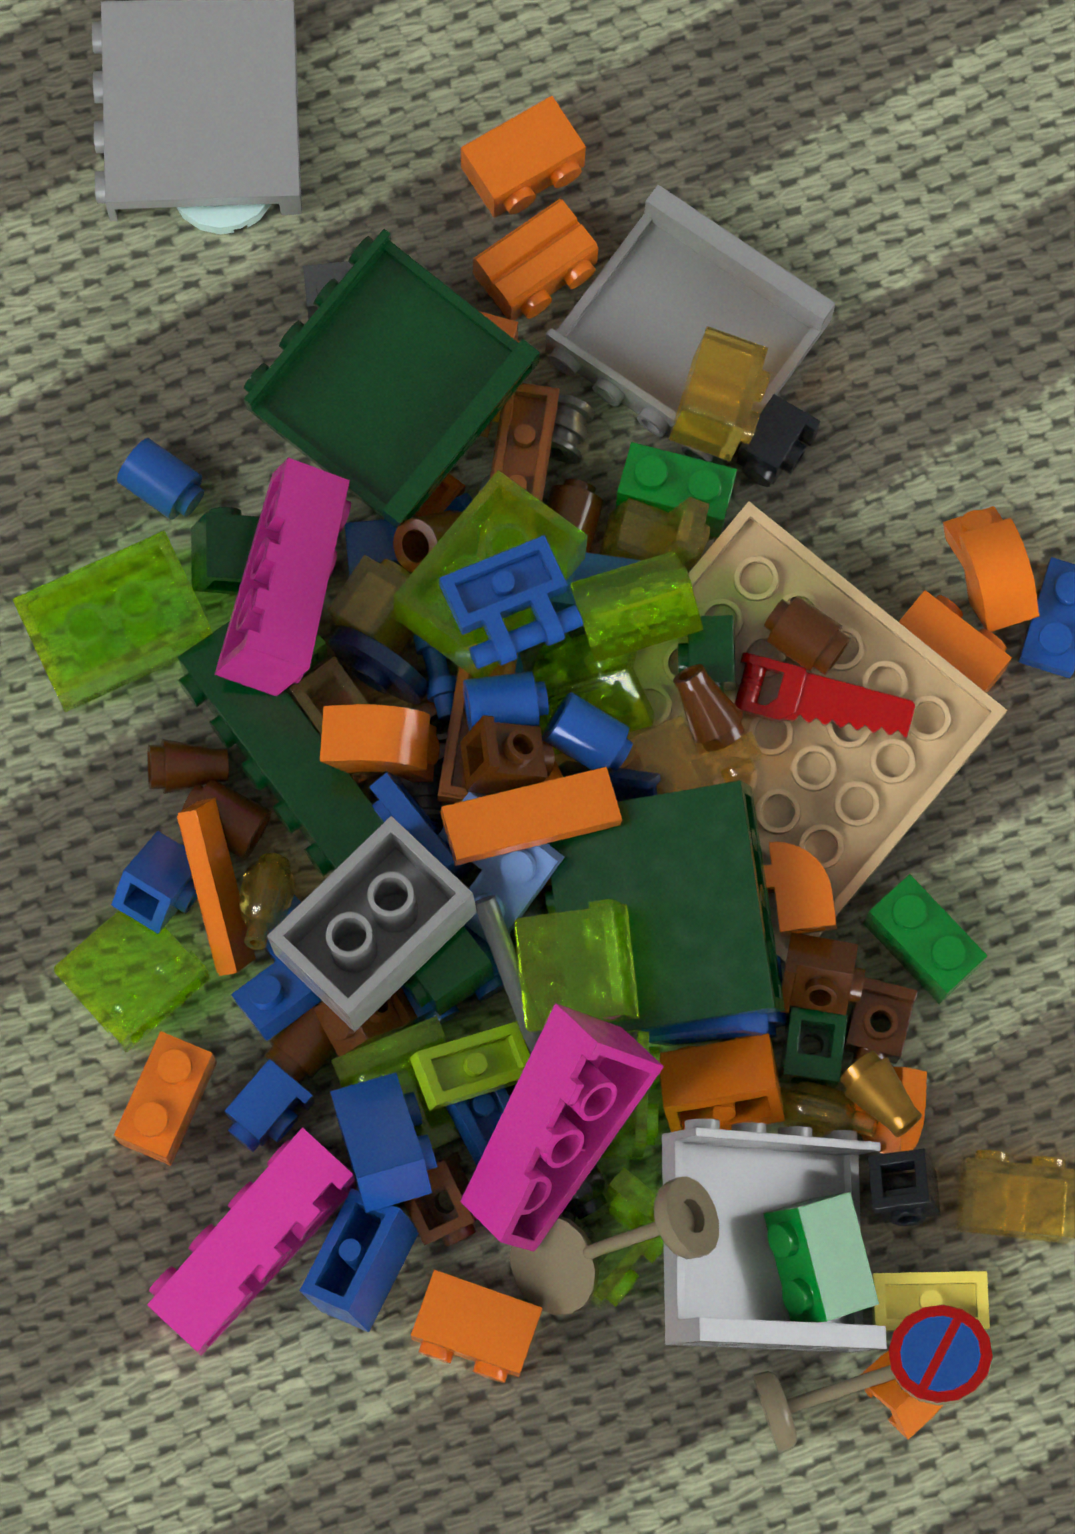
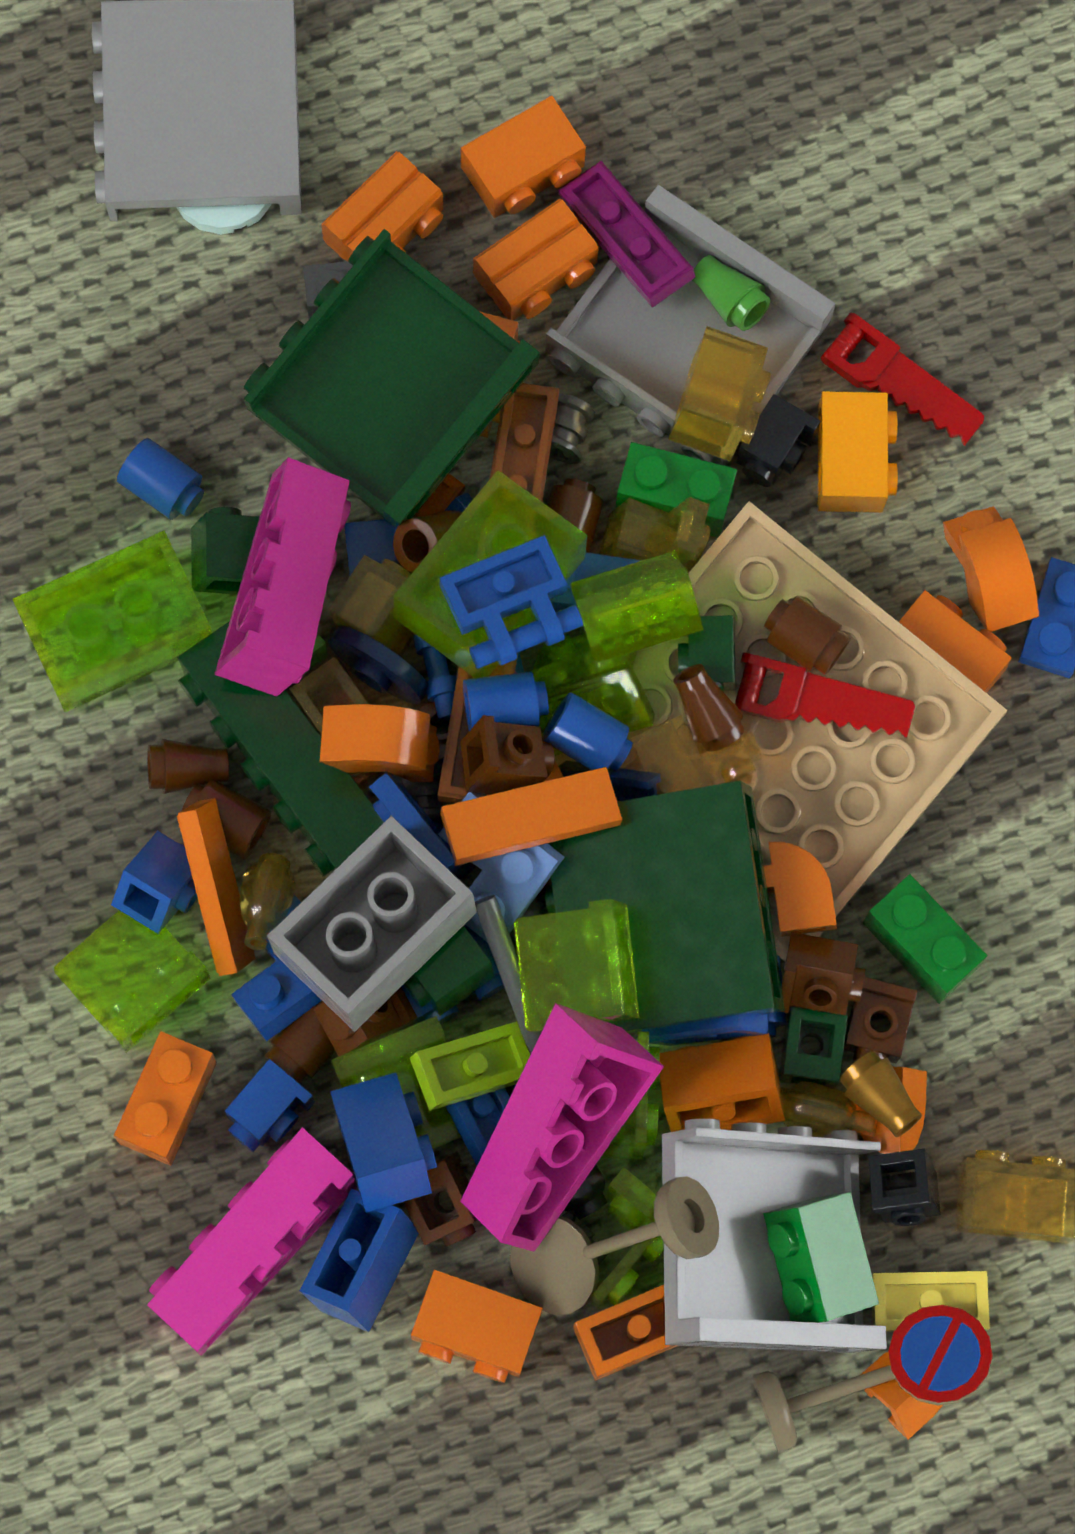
(390, 199): none -> orange brick
(624, 1333): none -> orange brick
(627, 234): none -> magenta tile
(732, 294): none -> bright green cone
(855, 452): none -> light orange brick
(900, 378): none -> red piece

